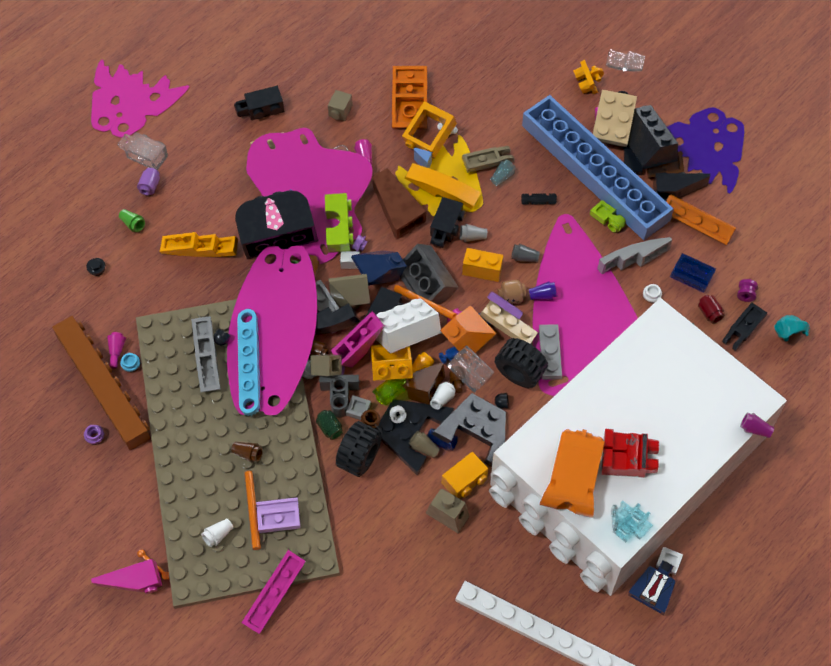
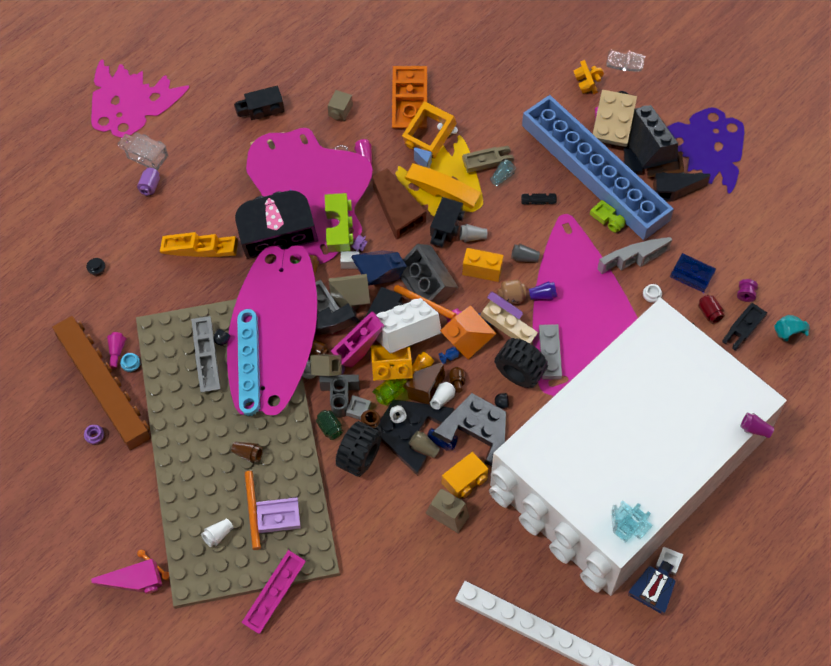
(132, 221): bright green cone -> none
(470, 369): clear hinge -> none
(574, 473): orange piece -> none
(627, 454): red hips -> none
(701, 220): orange plate -> none

